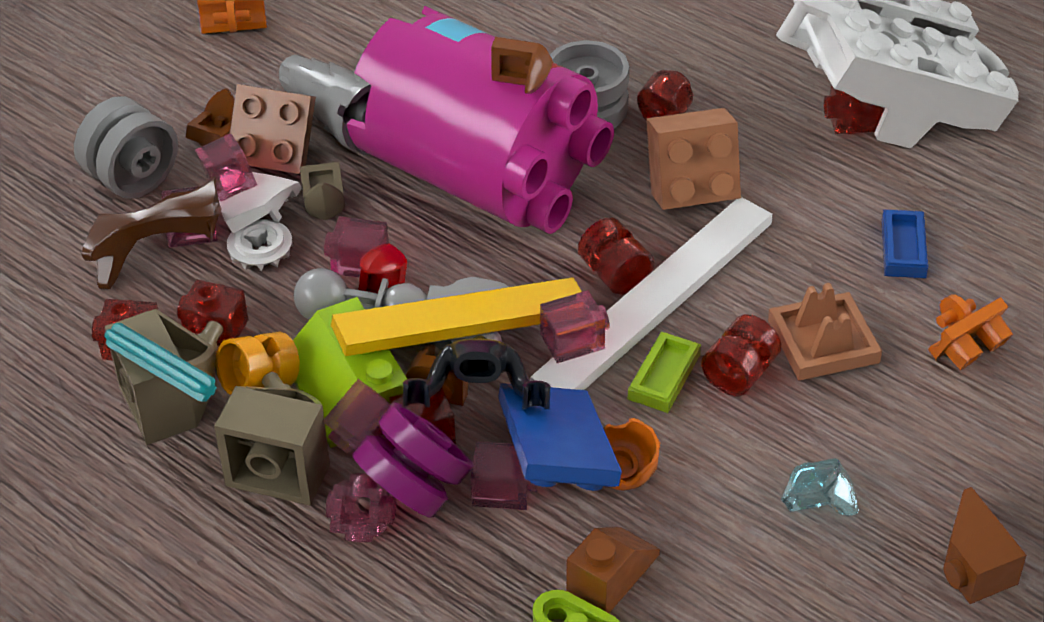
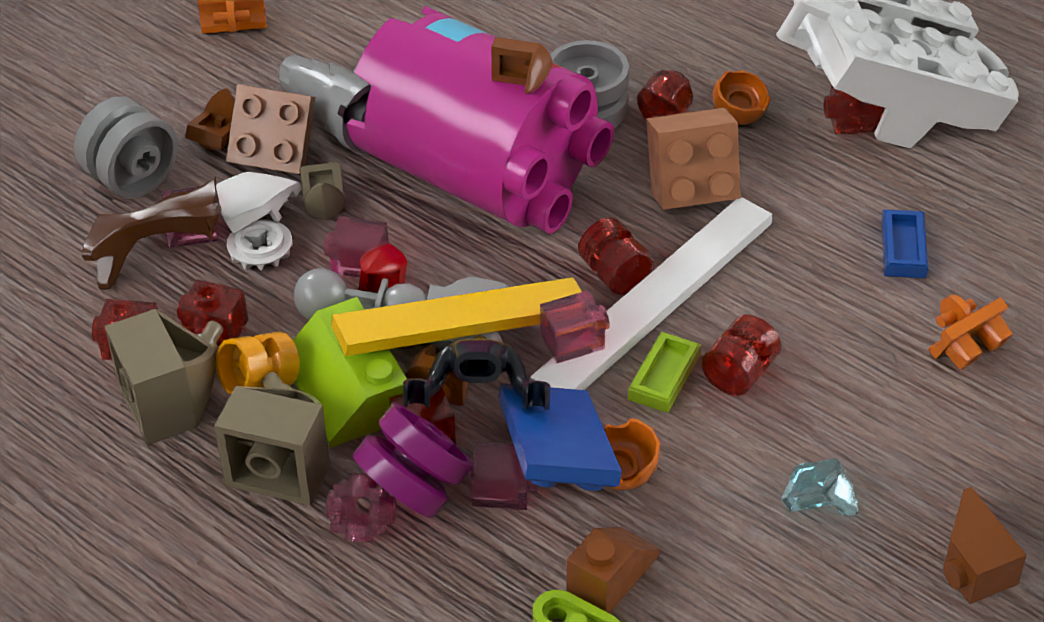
(160, 362): teal axle -> none
(229, 165): clear pink brick -> none
(356, 416): clear pink brick -> none
(741, 95): none -> orange hair
(824, 334): nougat plate -> none

